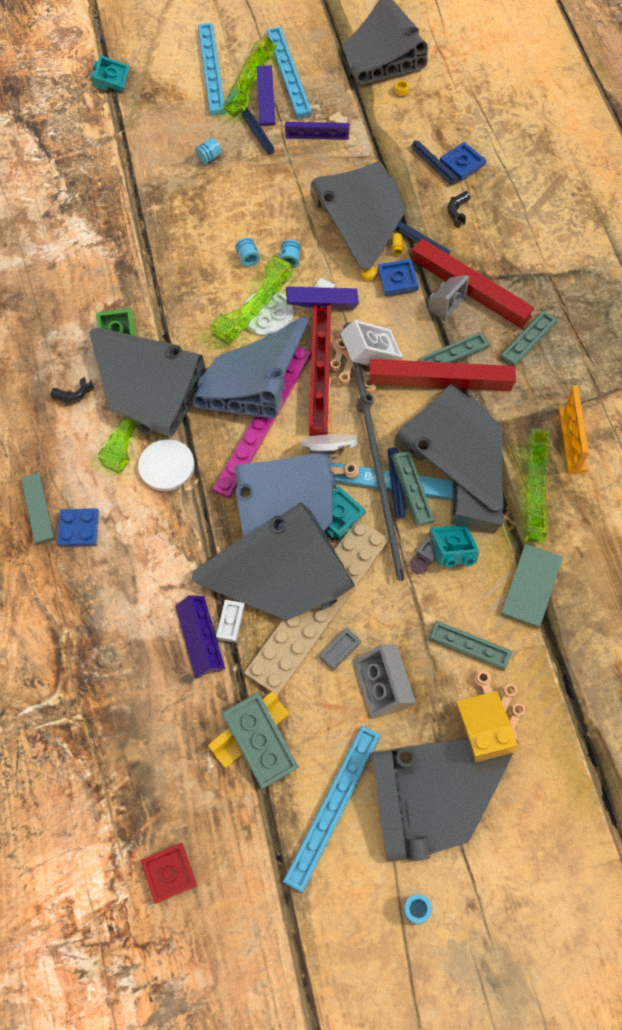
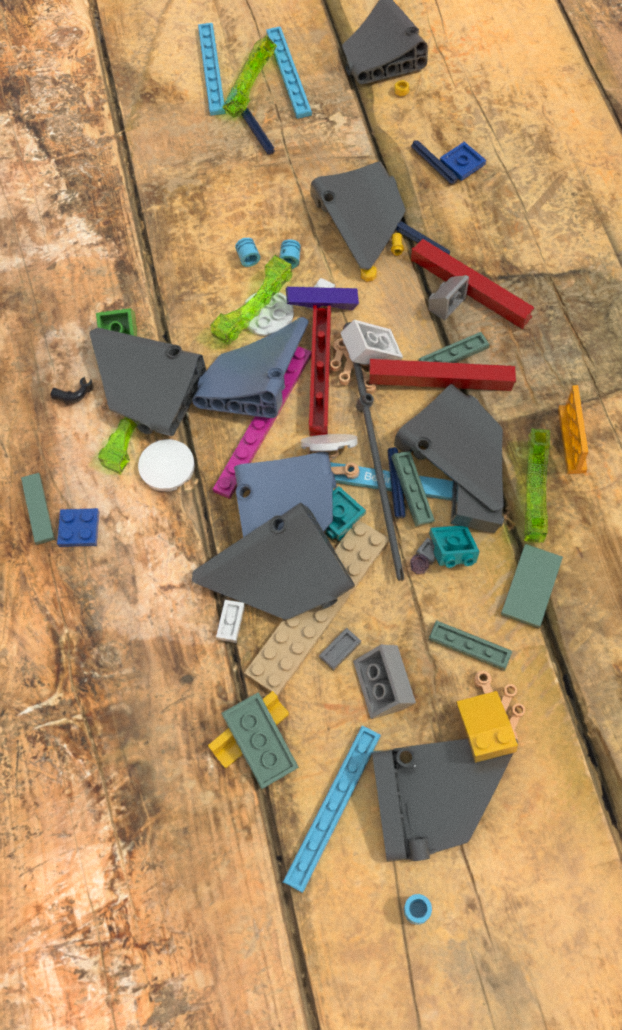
(109, 74): teal plate -> none
(168, 873): red plate -> none
(199, 635): dark purple panel -> none
(208, 151): medium azure piece -> none
(266, 95): dark purple slope -> none
(317, 130): dark purple panel -> none
(398, 277): blue plate -> none
(454, 204): black piece -> none
(528, 339): sand green tile -> none

